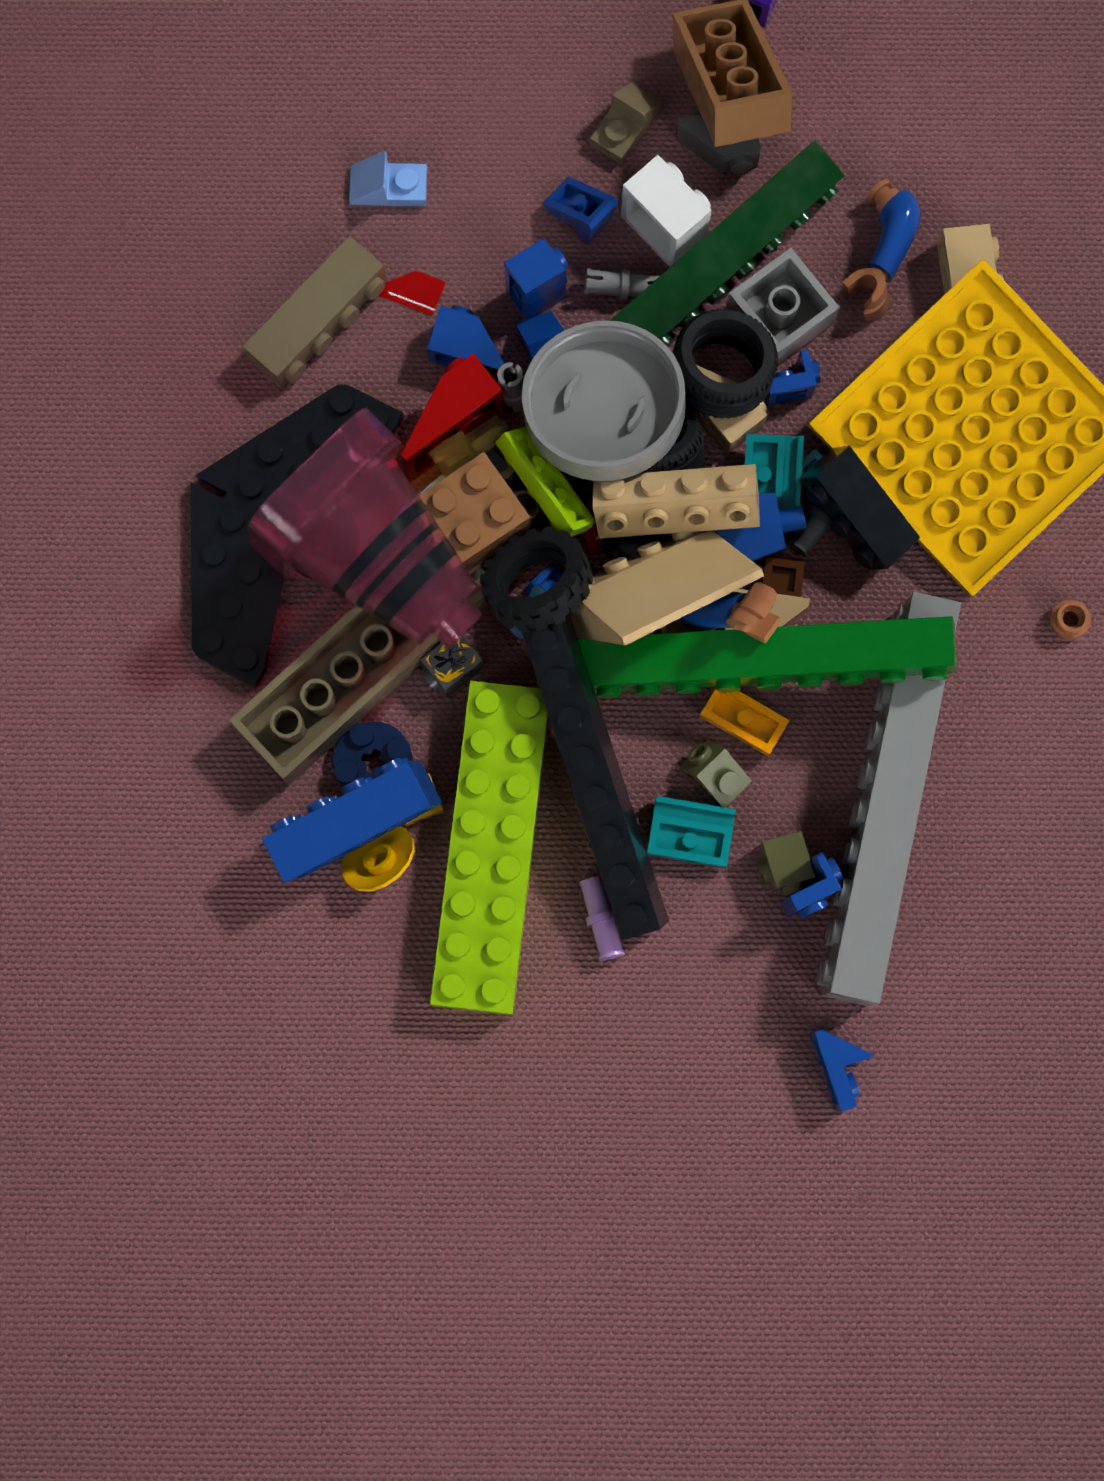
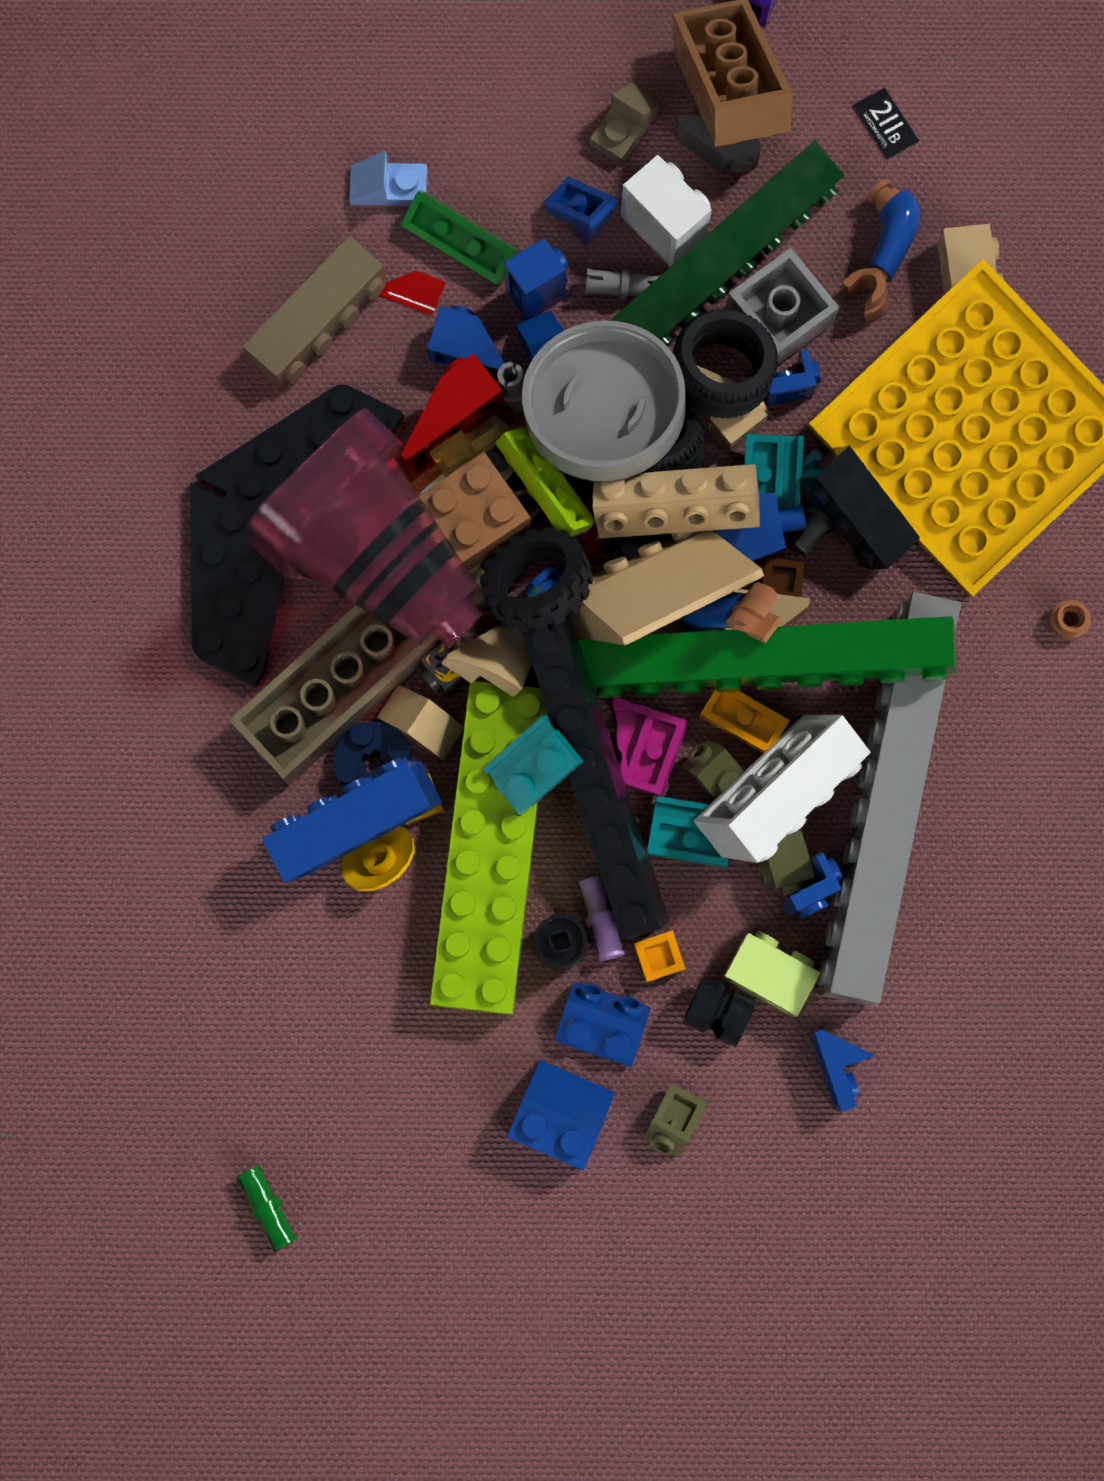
(266, 1208): none -> green pin
(421, 721): none -> tan slope
(458, 236): none -> green plate
(496, 656): none -> tan slope
(533, 765): none -> teal plate
(560, 942): none -> black wheel
(561, 1115): none -> blue slope
(602, 1023): none -> blue bracket
(647, 745): none -> dark pink wing
(659, 956): none -> light orange plate
(674, 1121): none -> olive bracket
(719, 1011): none -> black wheel
(772, 974): none -> yellowish green brick
(782, 788): none -> white brick
(886, 123): none -> black sticker

